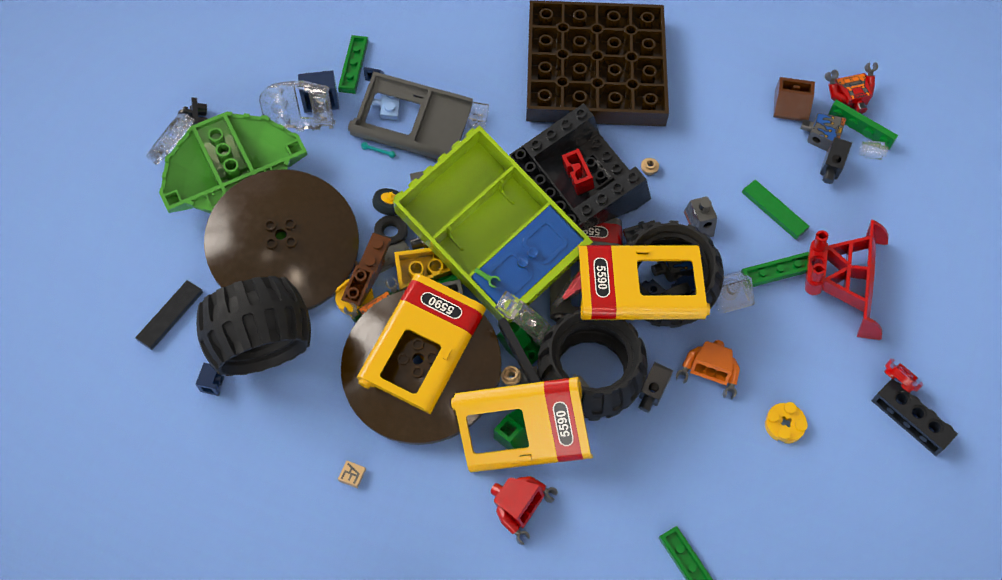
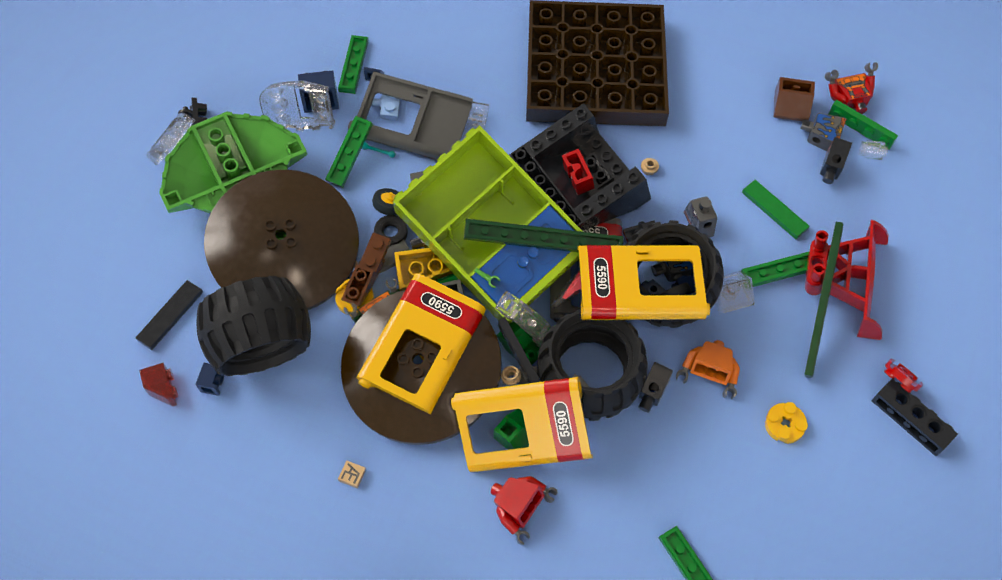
(158, 384): none -> clear red slope
(349, 151): none -> green plate
(534, 236): none -> dark green tile
(824, 298): none -> dark green tile

